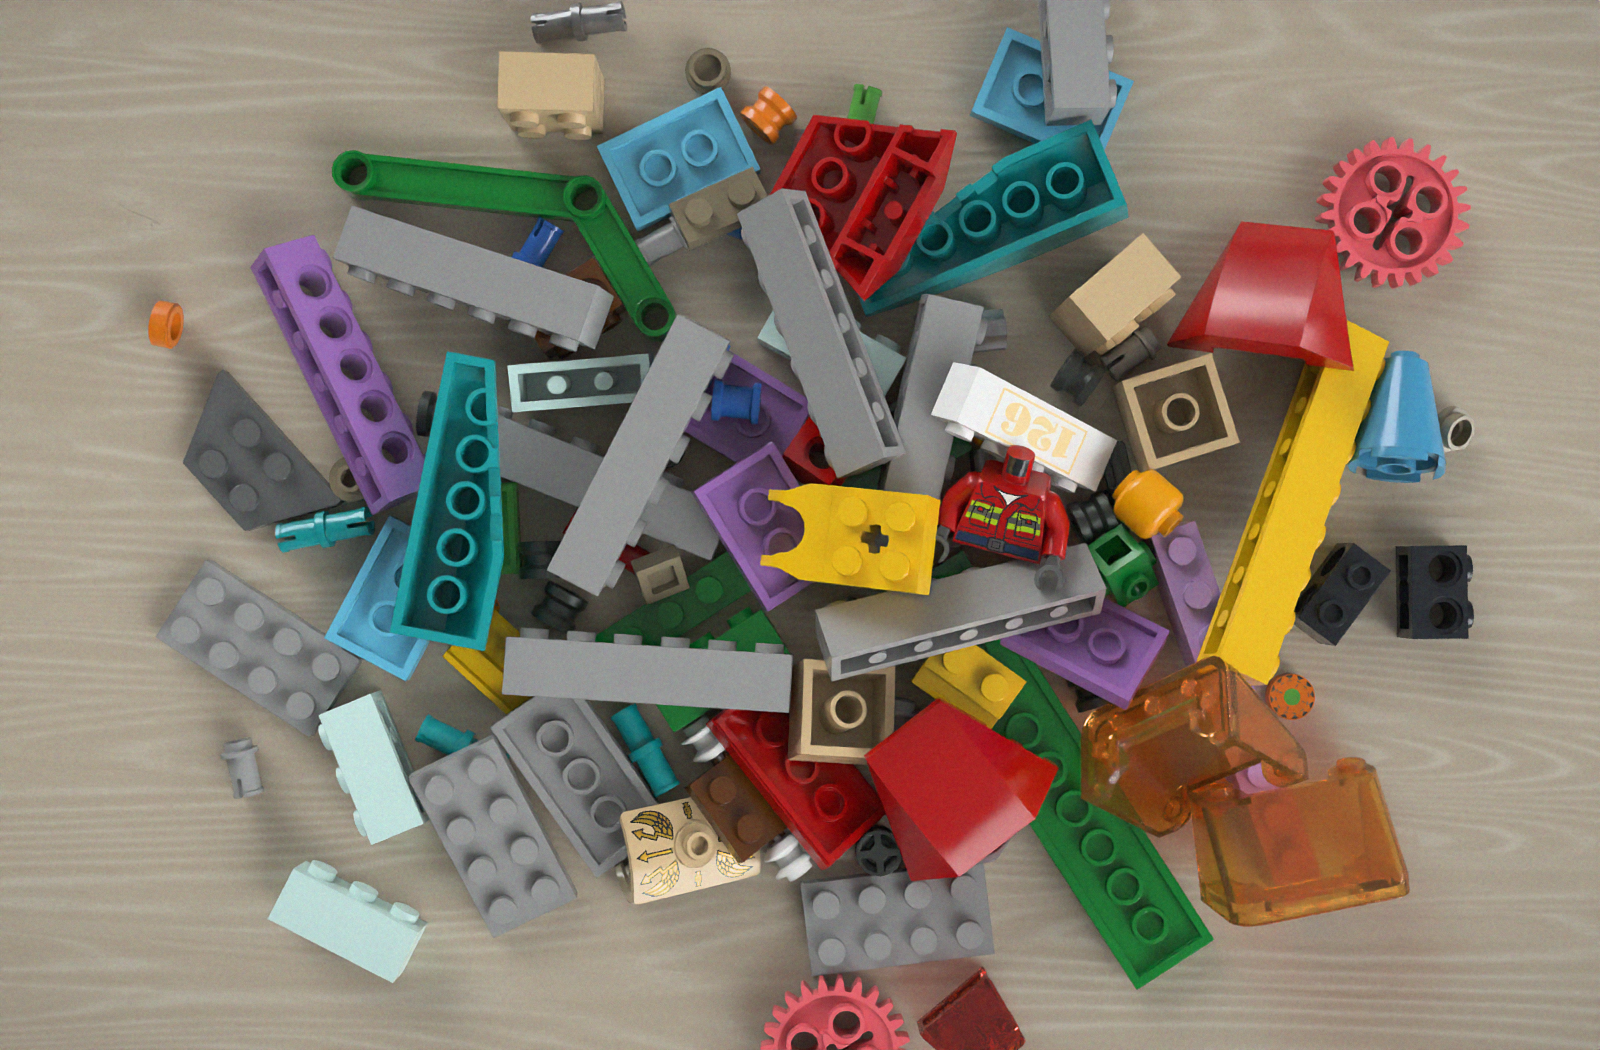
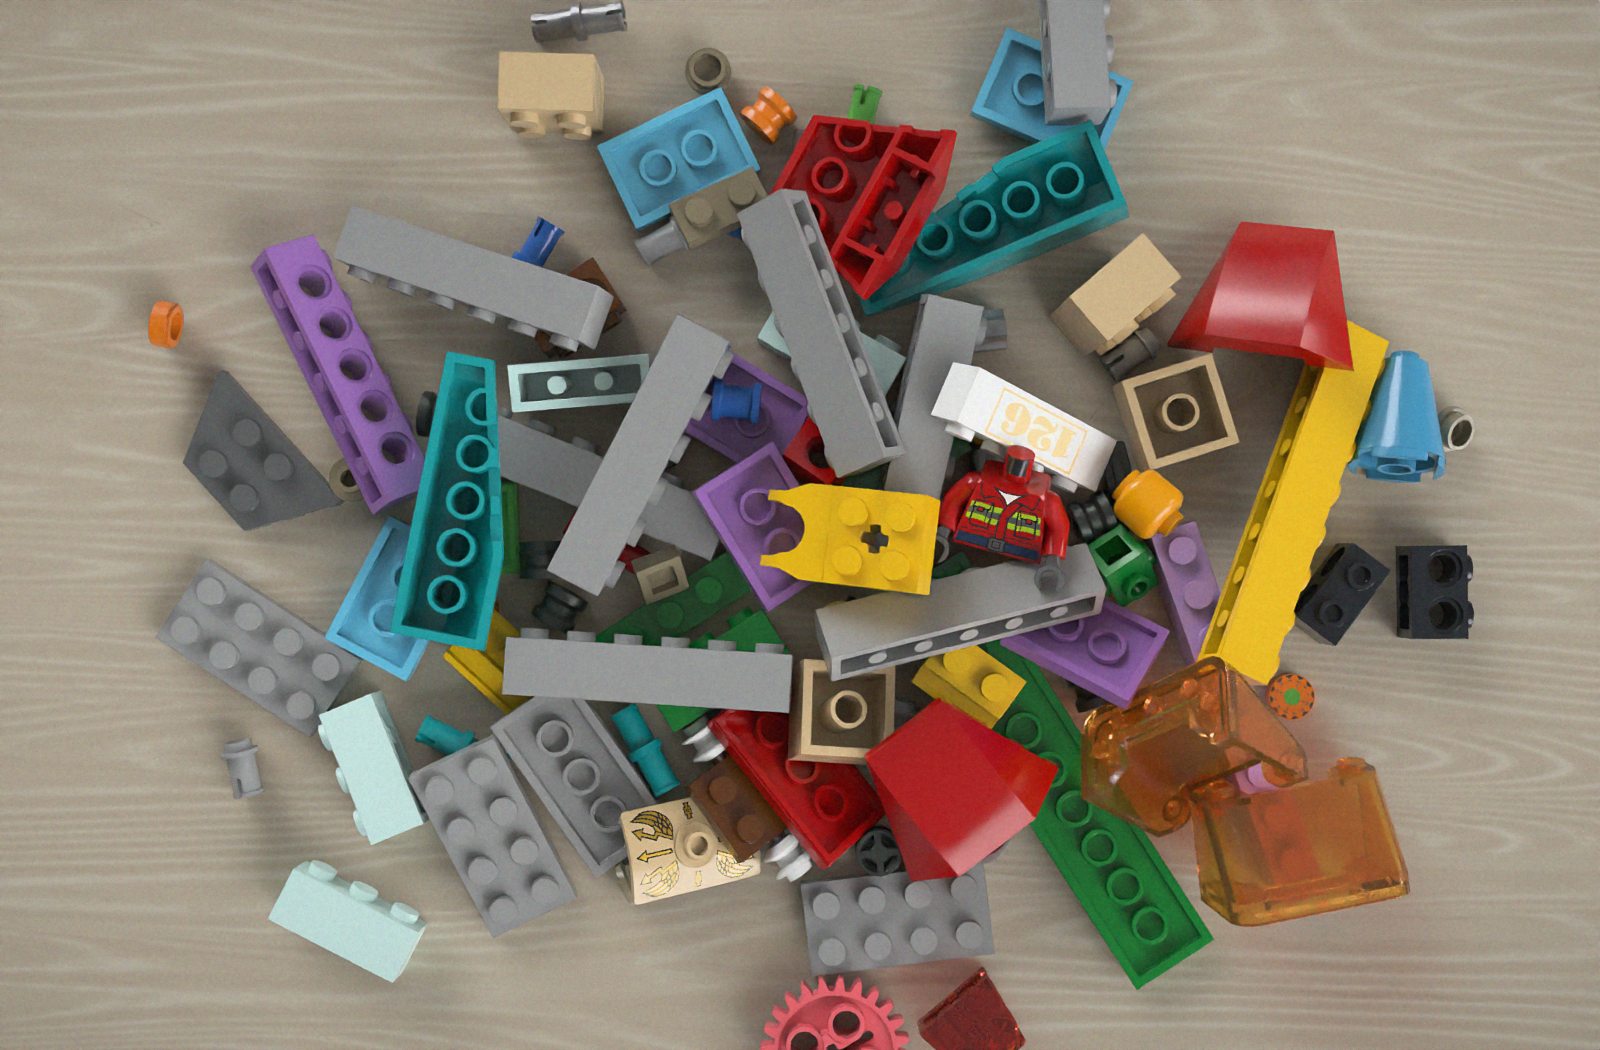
(325, 529): teal pin -> none
(517, 195): green piece -> none
(1078, 377): pearl dark grey wheel -> none
(1427, 233): coral gear -> none

